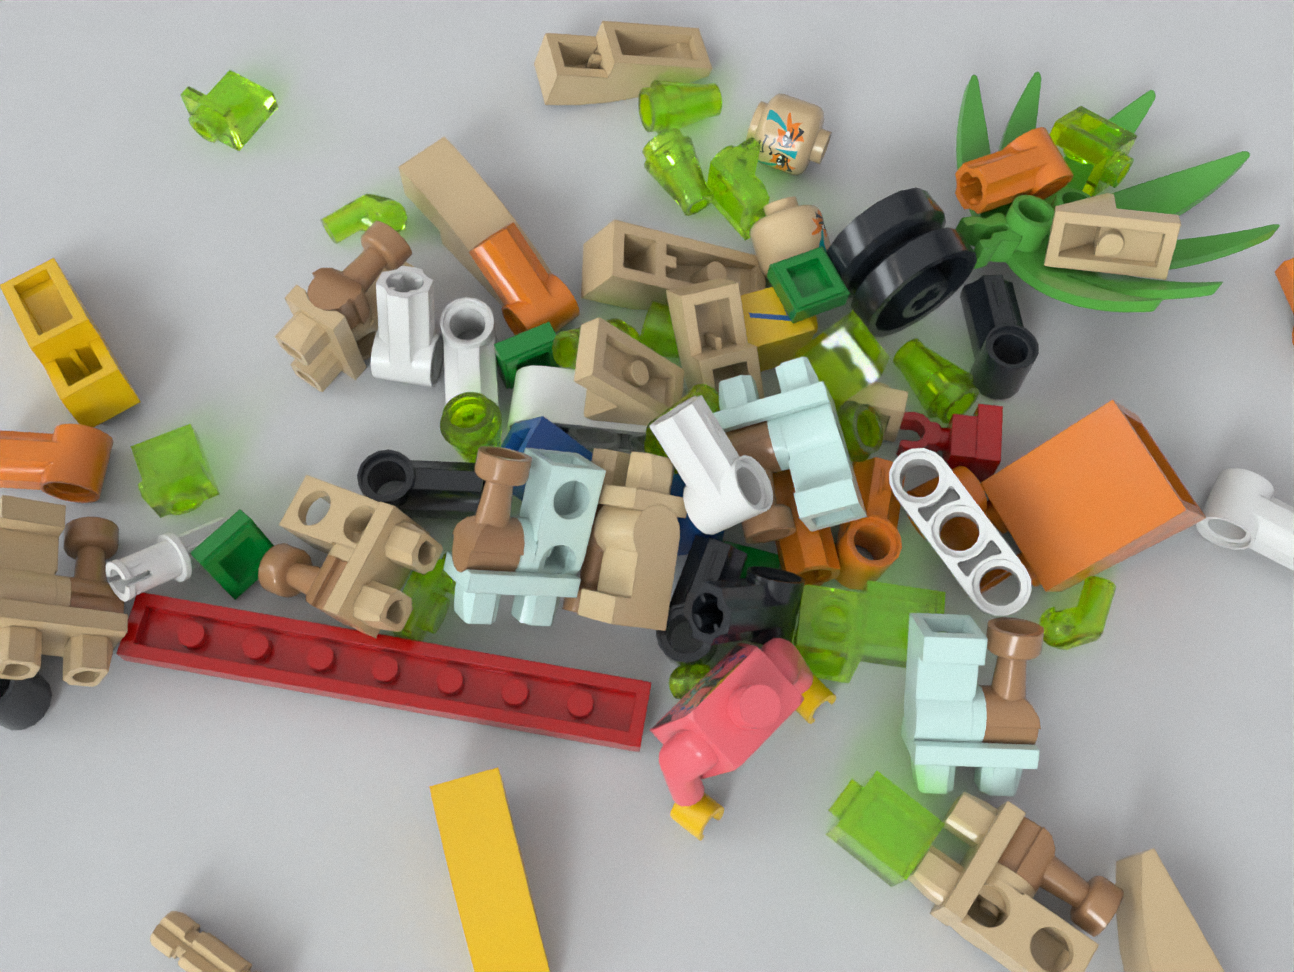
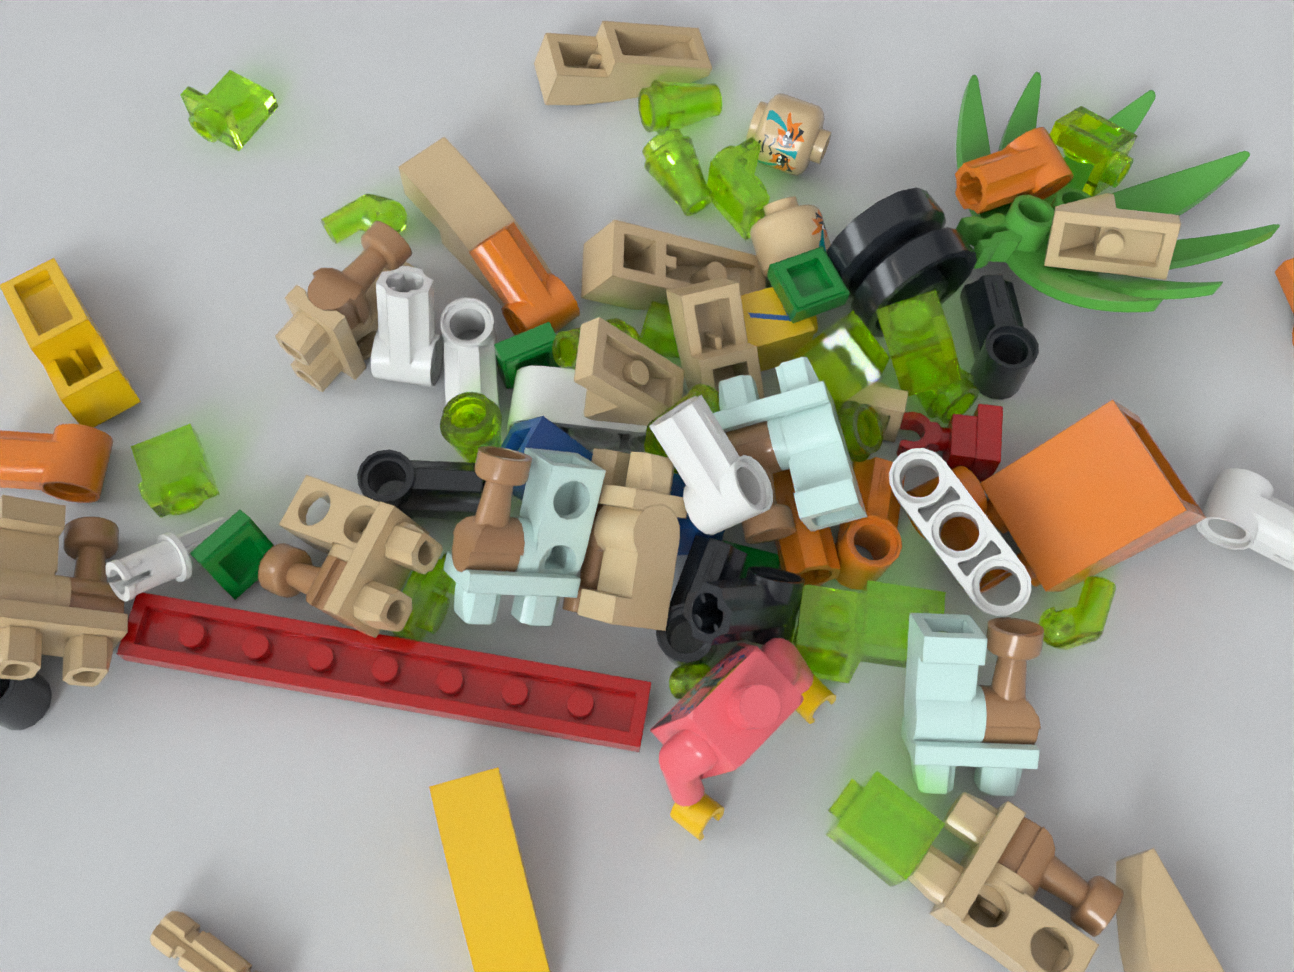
(920, 343): none -> clear neon green brick

